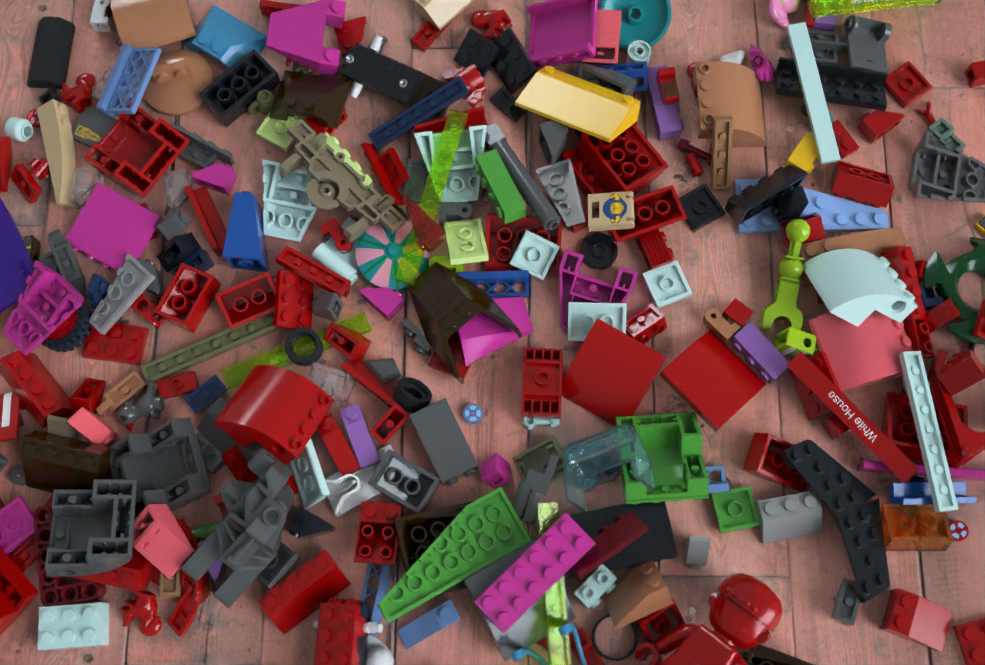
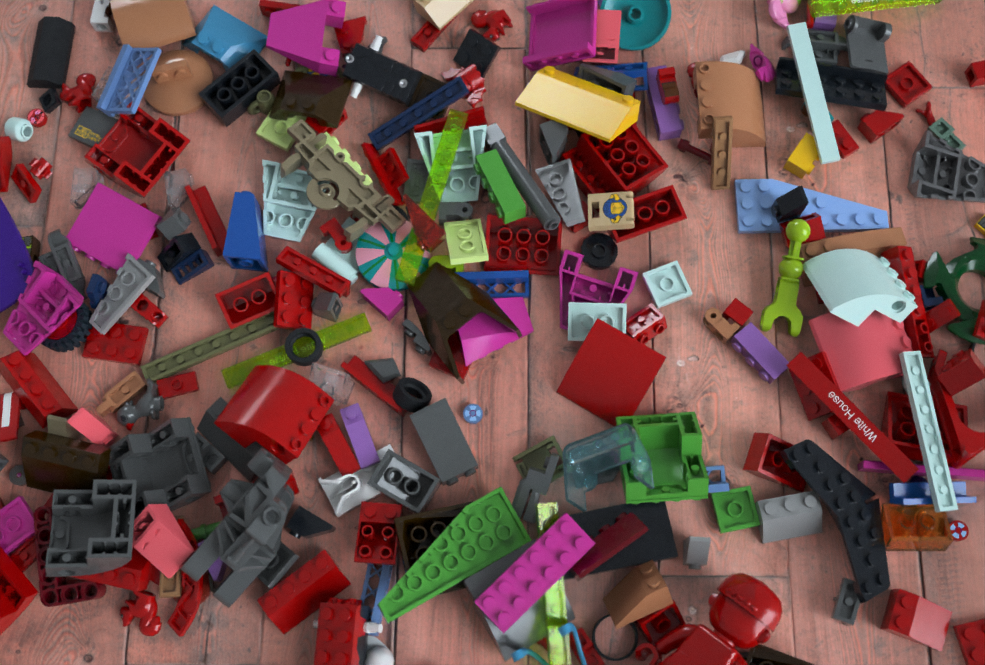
(59, 148): tan slope -> none
(73, 626): light aqua brick -> none
(88, 395): red slope -> none
(188, 297): red slope -> none
(201, 152): dark grey bracket -> none
(205, 394): dark blue plate -> none
(216, 177): dark pink slope -> none
(238, 465): red plate -> none
(309, 476): light aqua tile -> none
(347, 341): red slope -> none
(389, 423): red slope -> none
(429, 624): medium blue slope -> none
(495, 471): dark pink panel -> none
(506, 104): black slope -> none
(512, 62): black plate -> none
(530, 423): light aqua bar -> none
(534, 254): light aqua tile -> none
(542, 383): red plate -> none
(599, 582): light aqua bracket -> none
(638, 52): light aqua wheel -> none
(654, 249): red brick -> none
(694, 165): red pin -> none
(701, 207): black tile -> none
(712, 380): red slope -> none
(762, 195): black slope -> none
(793, 341): lime torso -> none
(862, 184): red slope -> none

